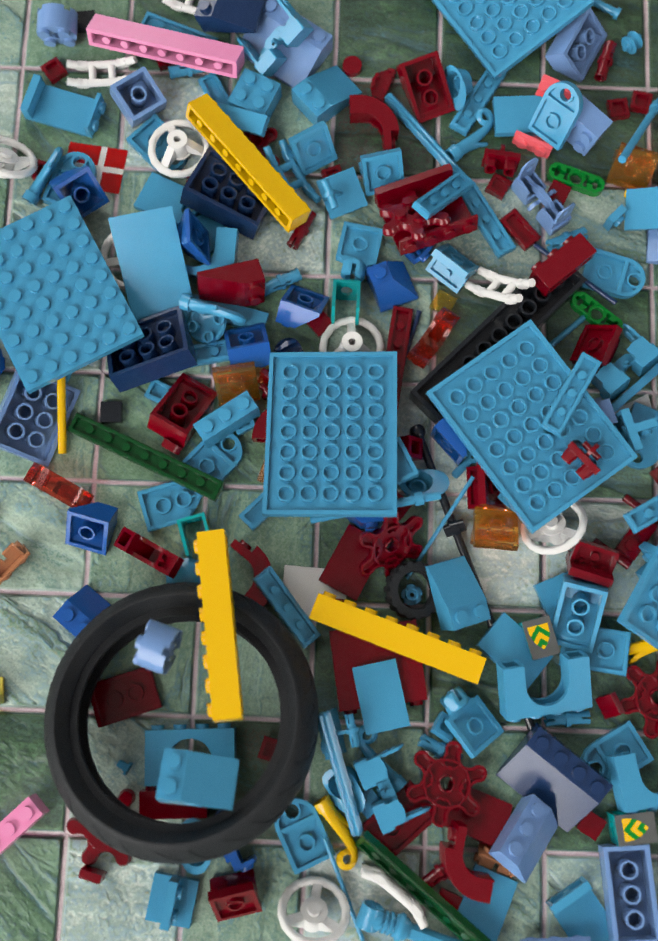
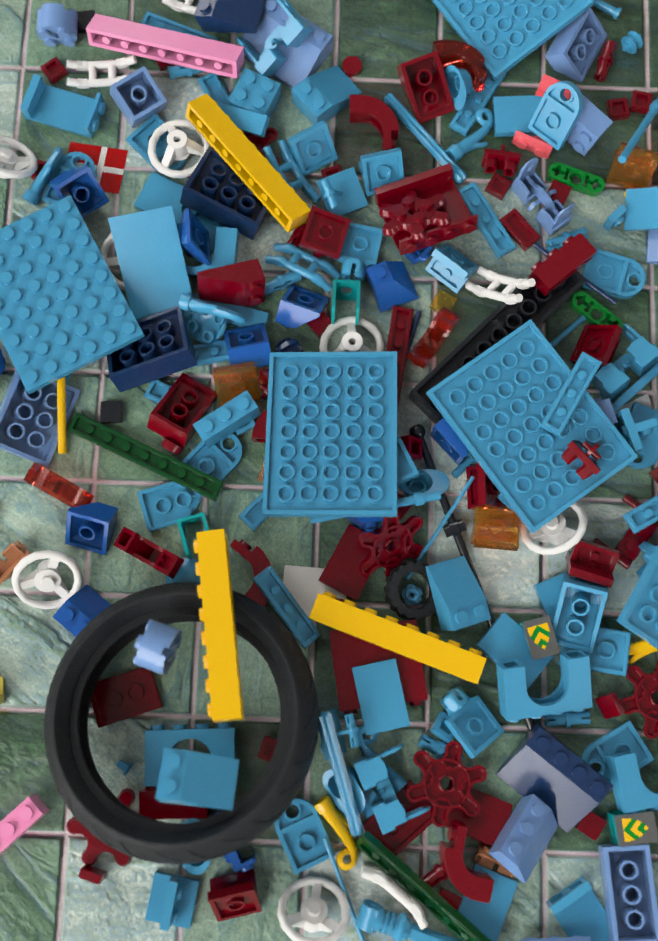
(46, 578): none -> white piece
(309, 273): none -> dark azure piece
(324, 233): none -> dark red bracket
(382, 83): dark red tile -> none
(443, 195): dark azure tile -> none
(462, 57): none -> clear red arch

